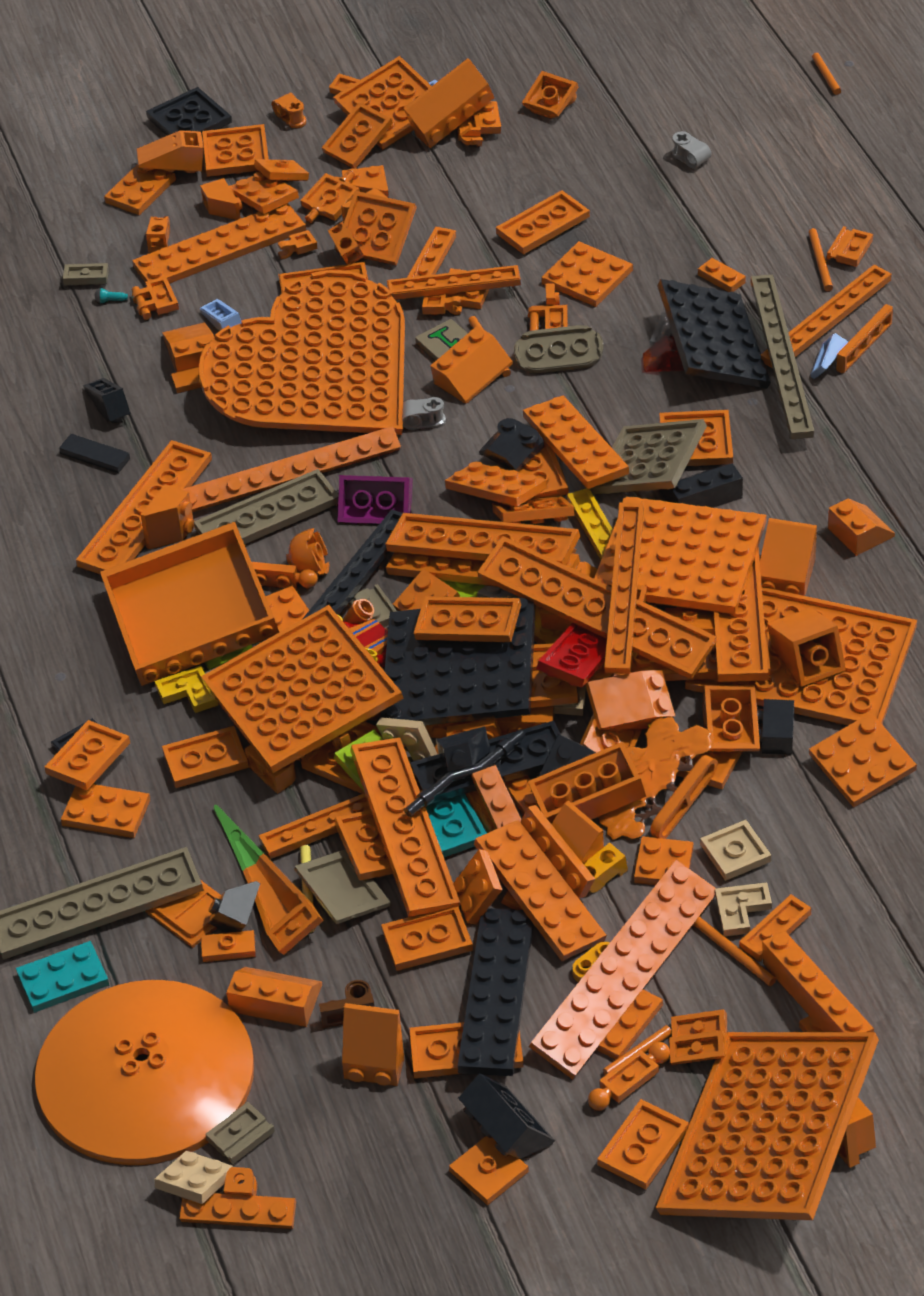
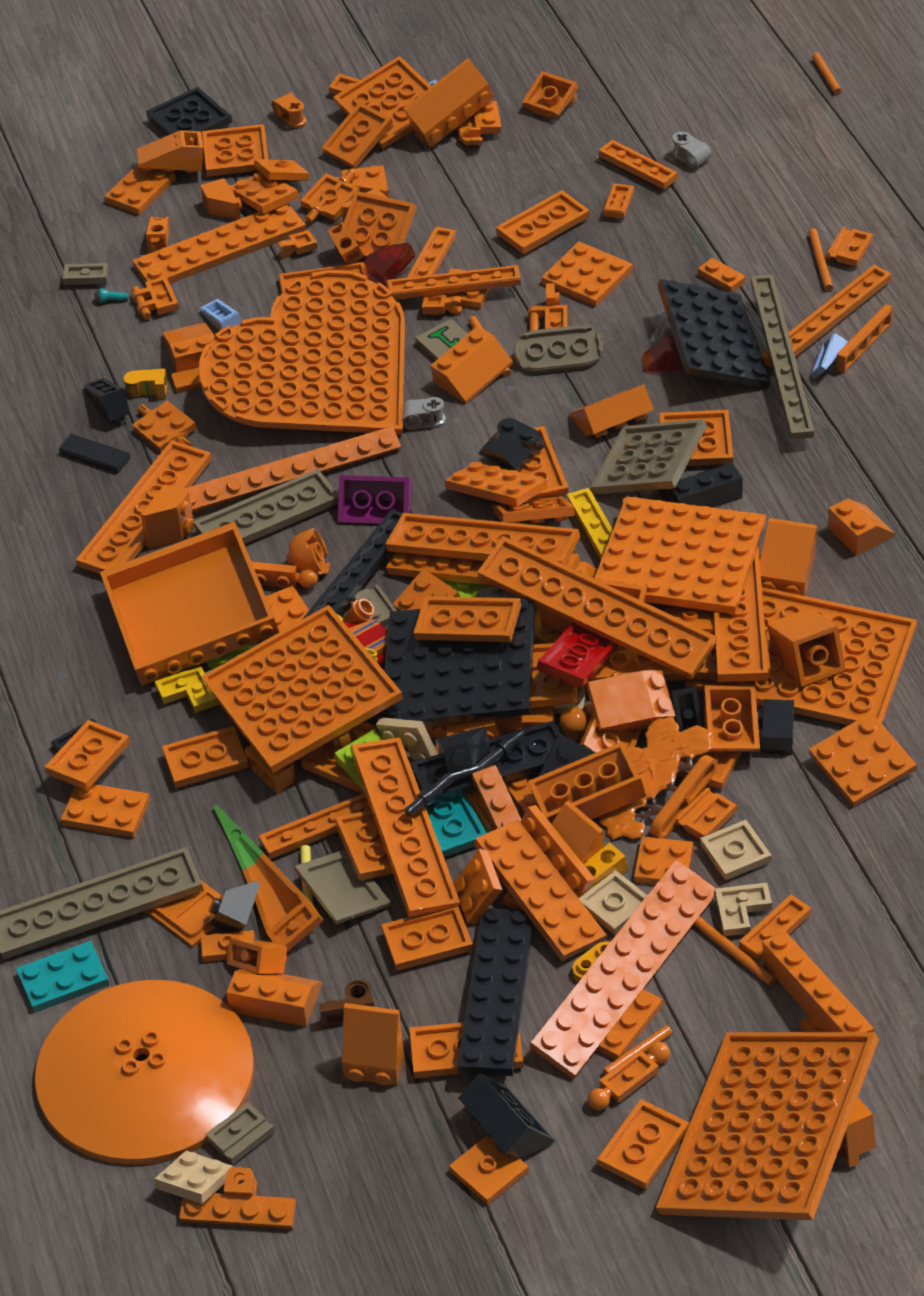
(146, 383): none -> light orange leg
(163, 425): none -> orange plate
(257, 956): none -> orange slope
(389, 261): none -> clear red slope
(575, 721): none -> orange piece
(576, 442): orange plate -> none
(613, 411): none -> orange slope
(613, 901): none -> tan plate
(618, 201): none -> orange plate
(624, 588): orange plate -> none
(638, 164): none -> orange plate
(686, 707): none -> black slope
(698, 1037): orange slope -> none
(706, 814): none -> orange plate

